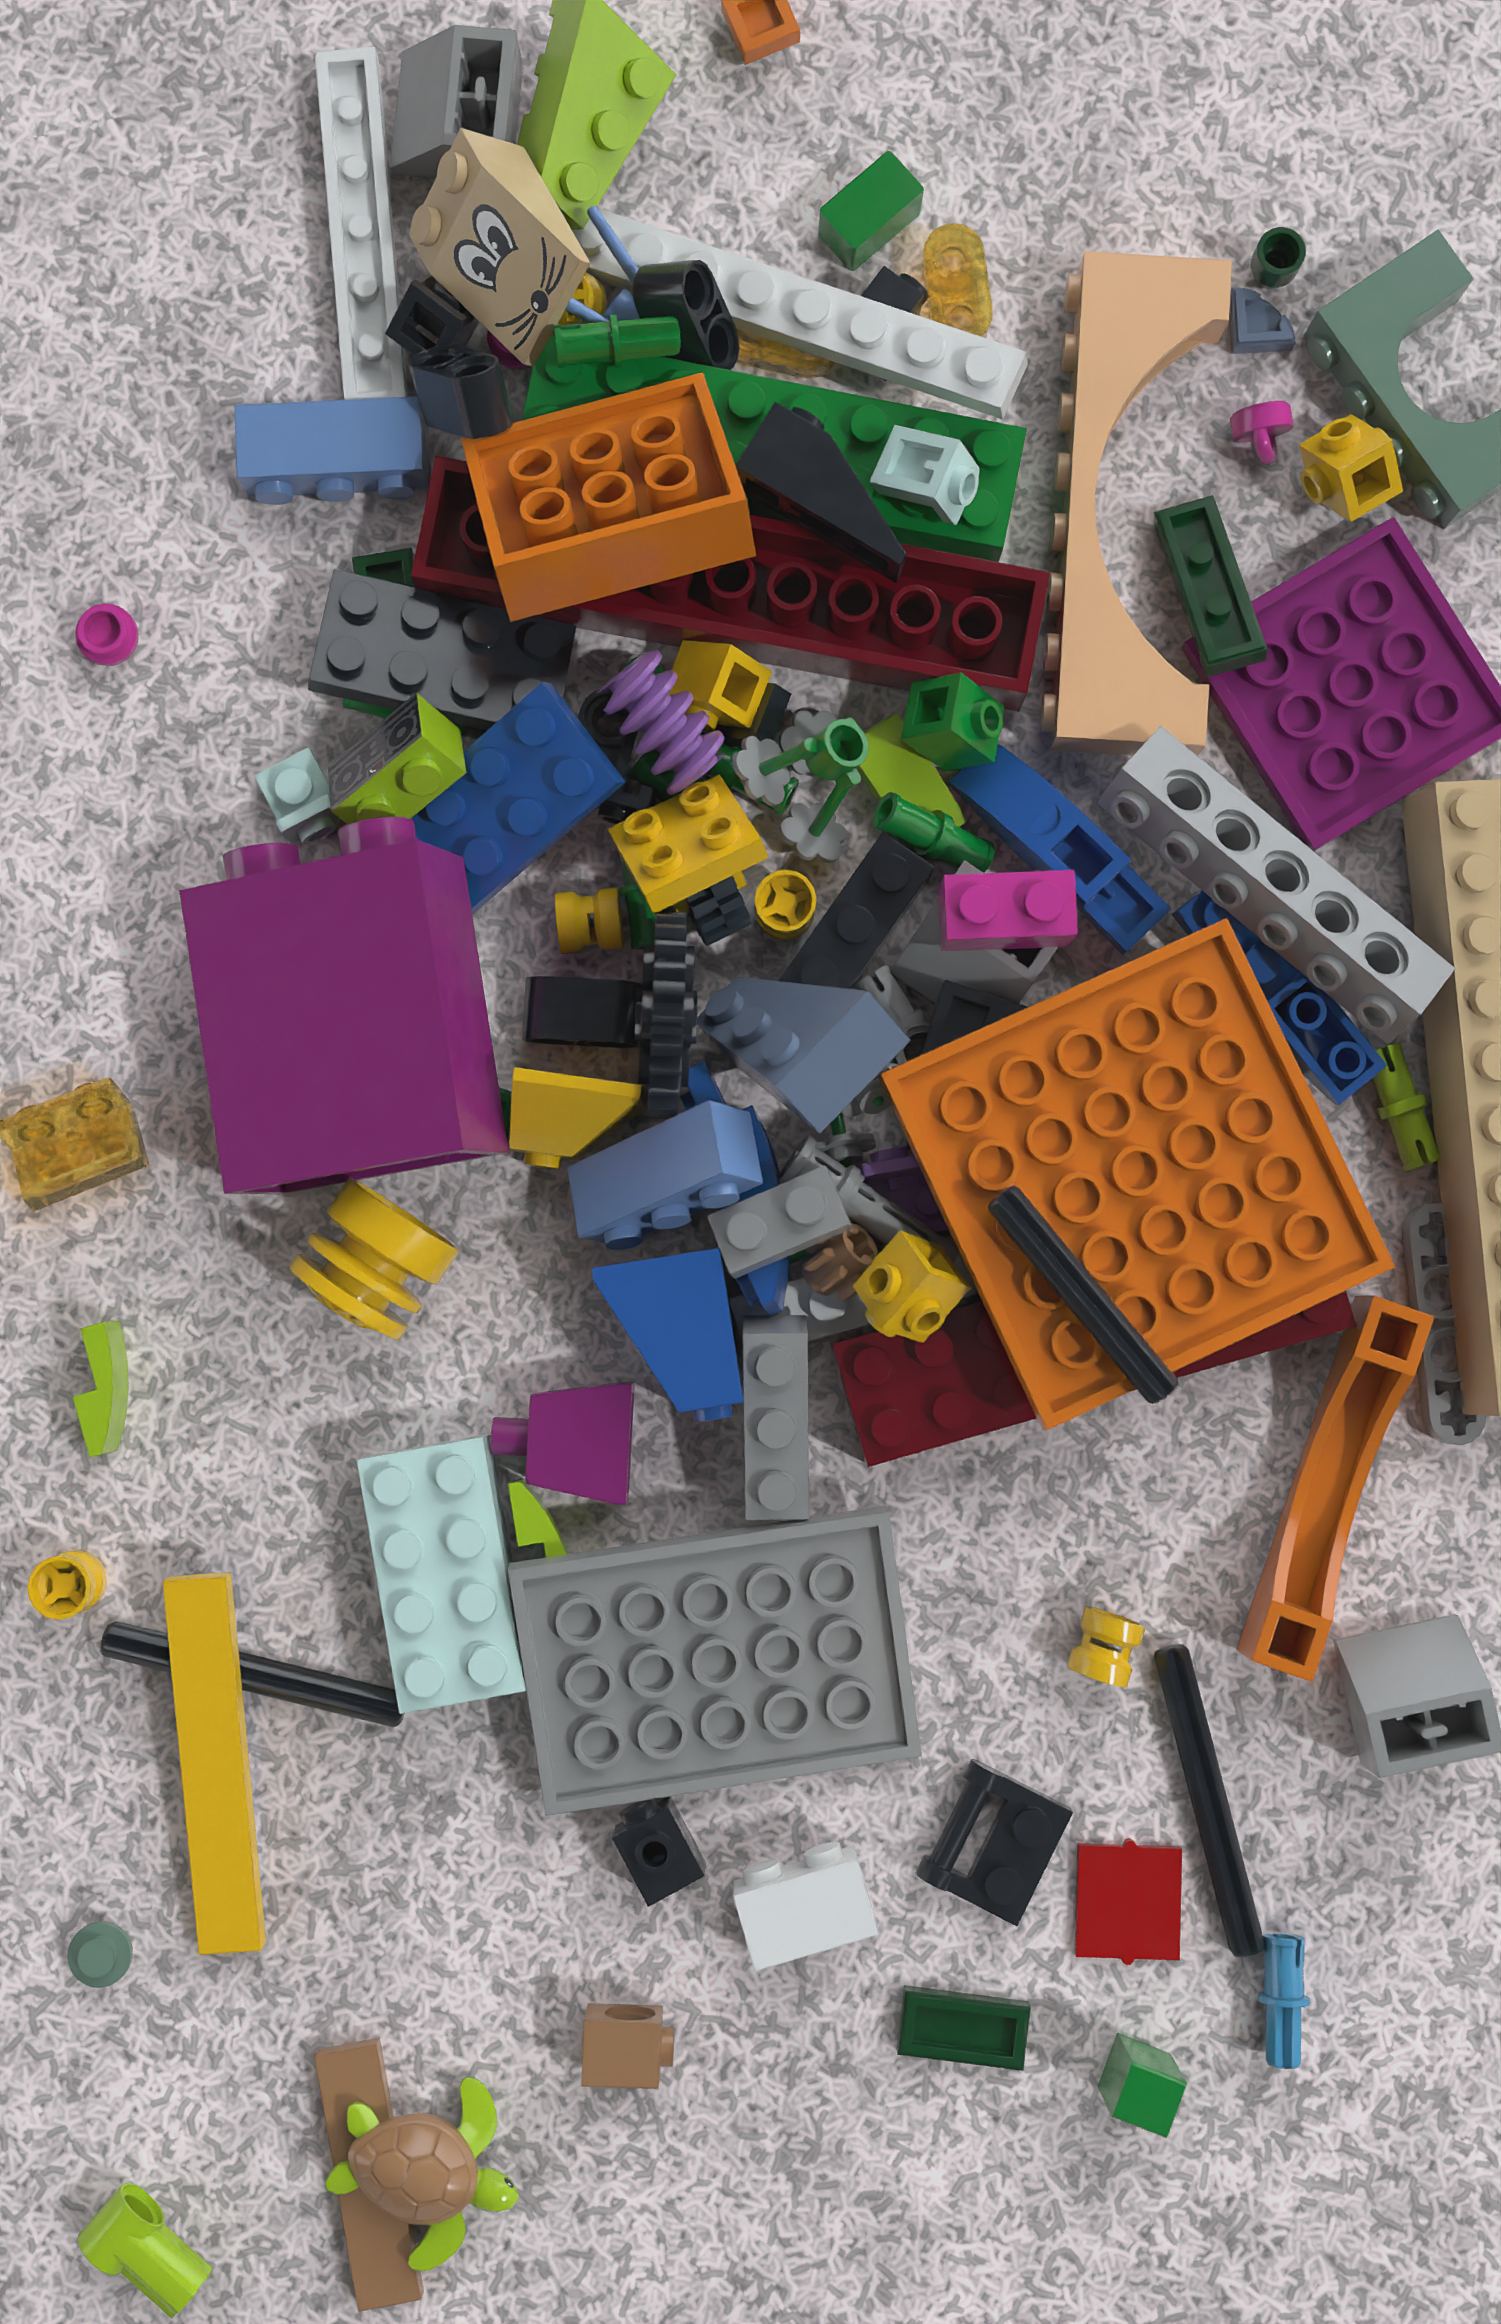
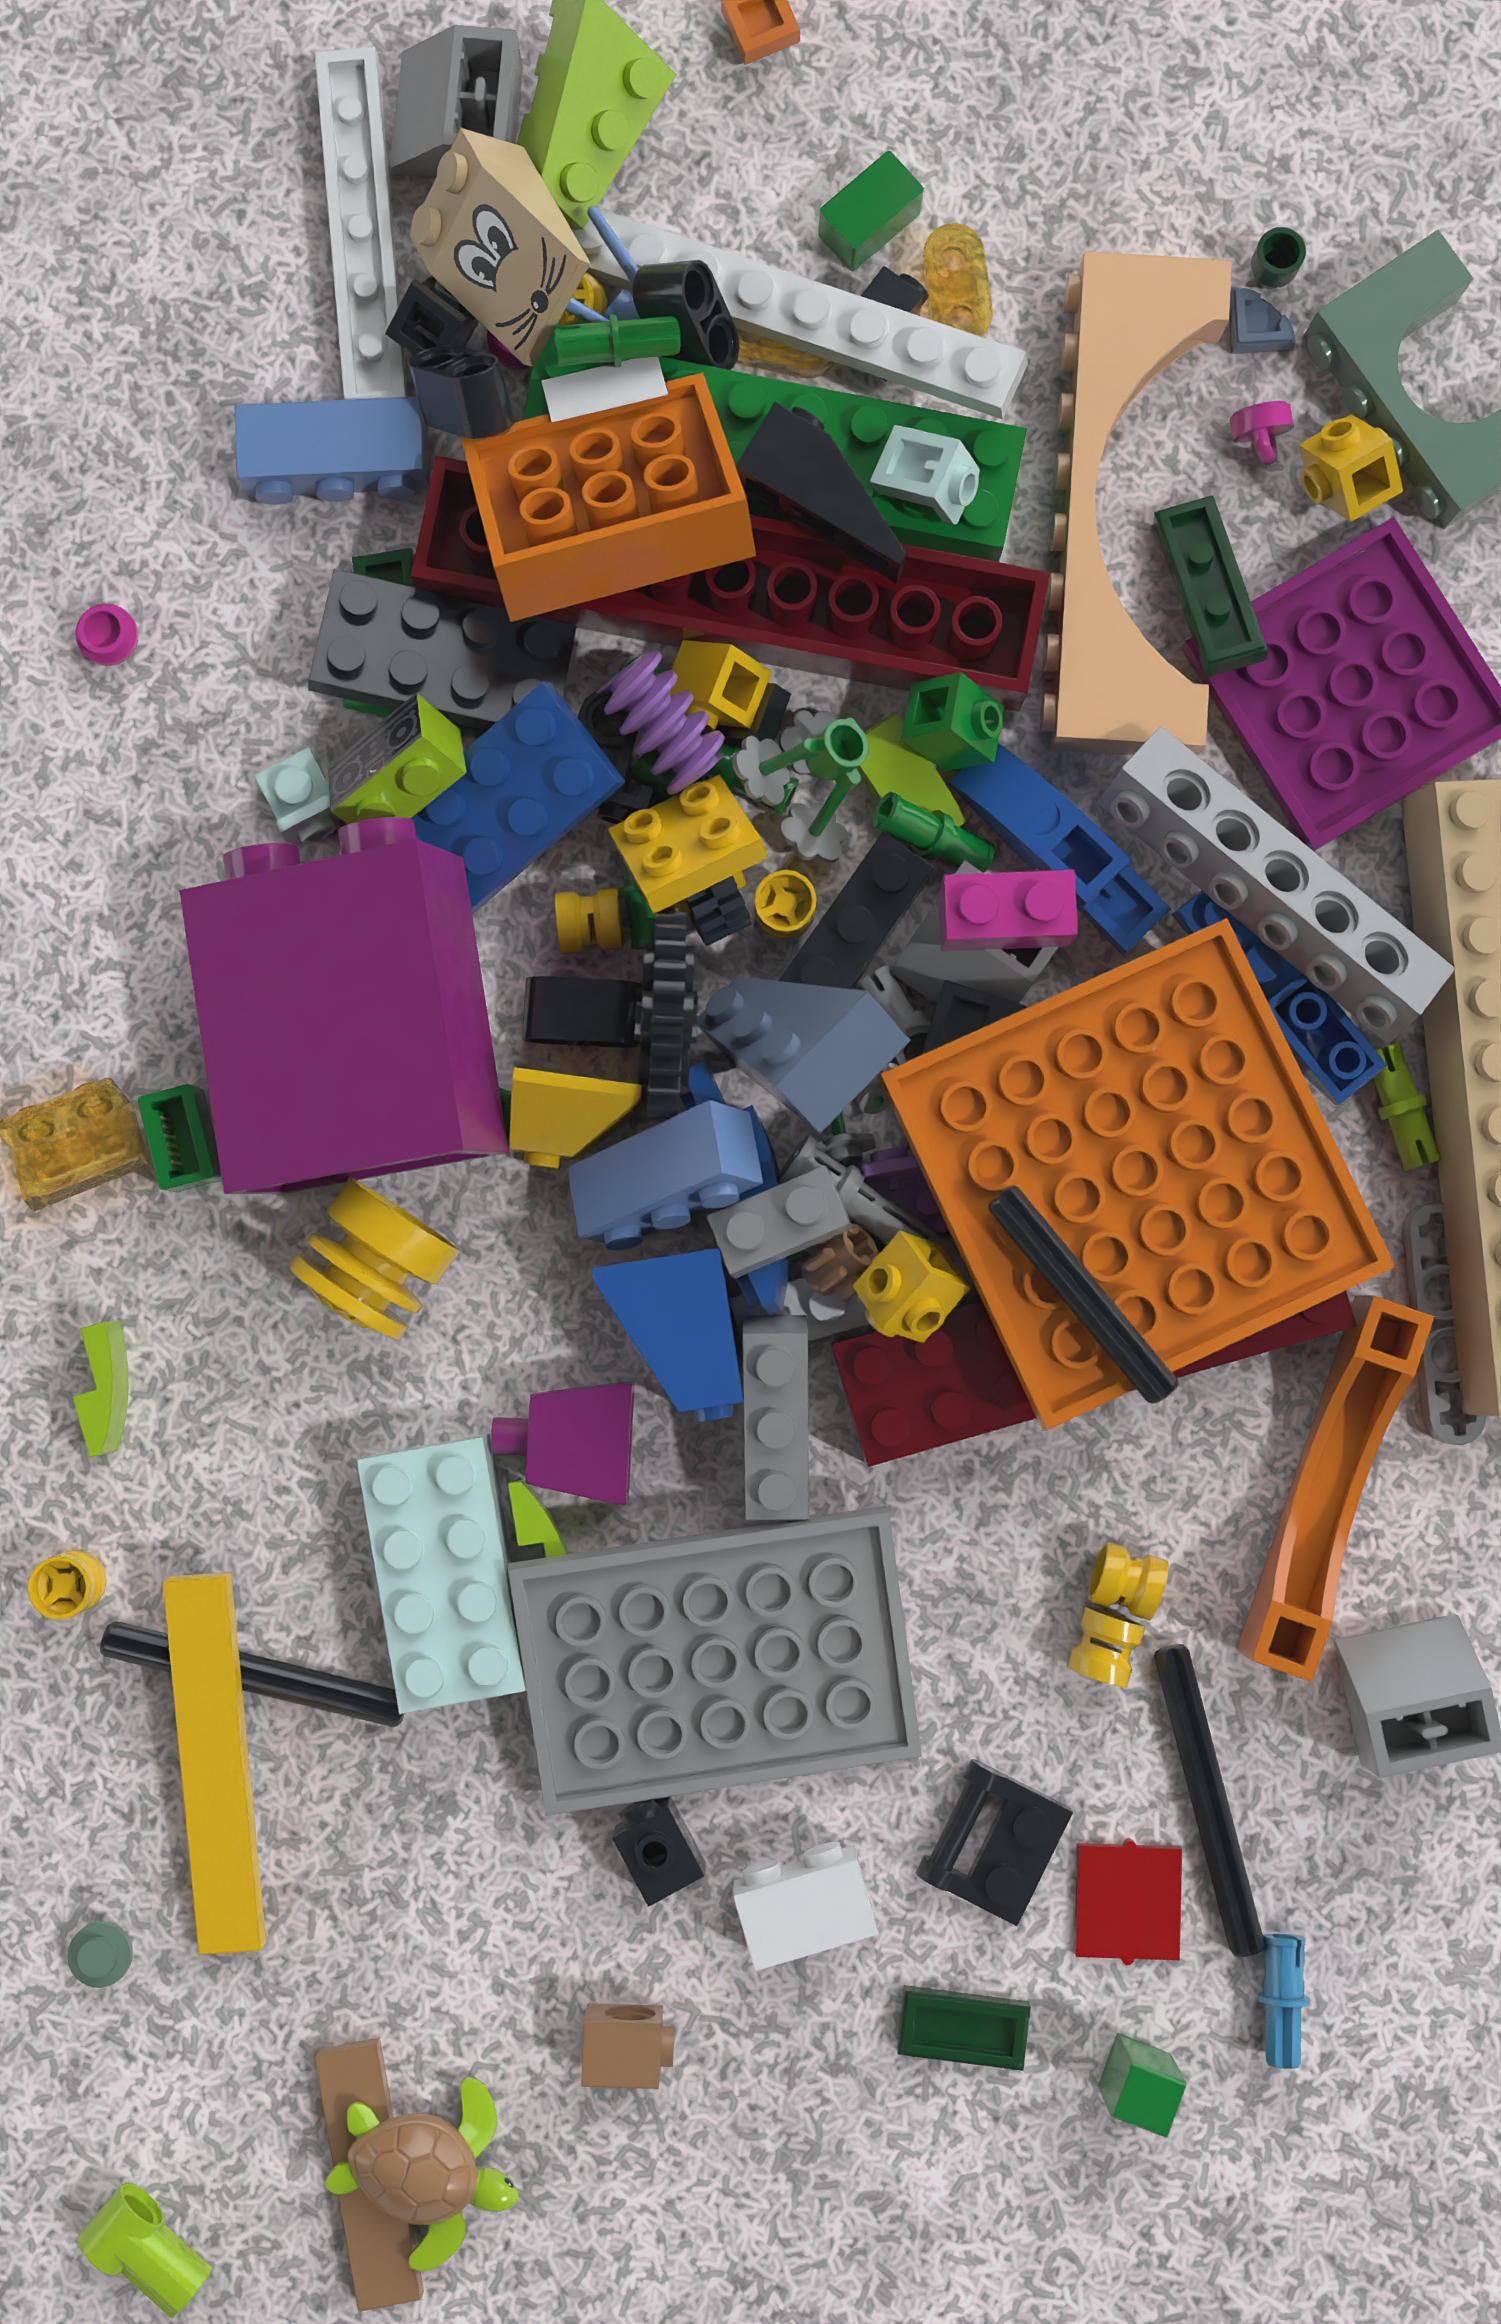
(180, 1138): none -> green piece
(604, 388): none -> white sticker
(1134, 1582): none -> yellow wheel

